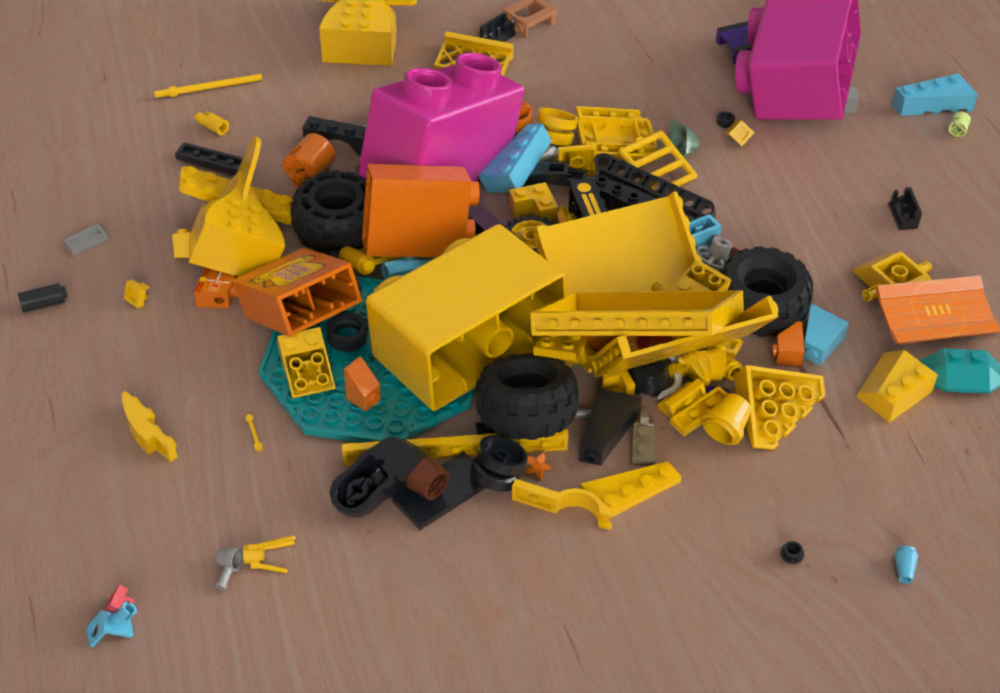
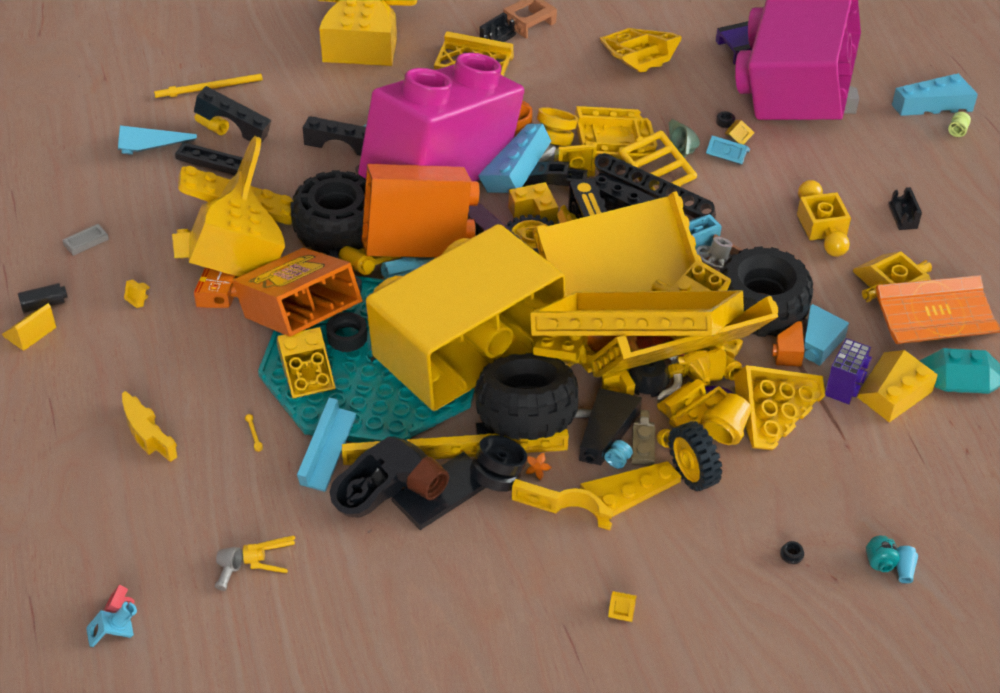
(31, 328): none -> yellow slope
(141, 139): none -> medium azure wedge
(212, 104): none -> black arch
(308, 158): orange cylinder -> none
(326, 446): none -> medium azure panel
(361, 385): orange slope -> none
(618, 454): none -> medium azure wheel
(622, 606): none -> yellow tile
(641, 48): none -> yellow wedge
(664, 433): none -> yellow hinge
(695, 456): none -> black wheel
(727, 150): none -> medium azure panel
(824, 217): none -> yellow brick
(848, 371): none -> dark purple brick
(882, 553): none -> teal head

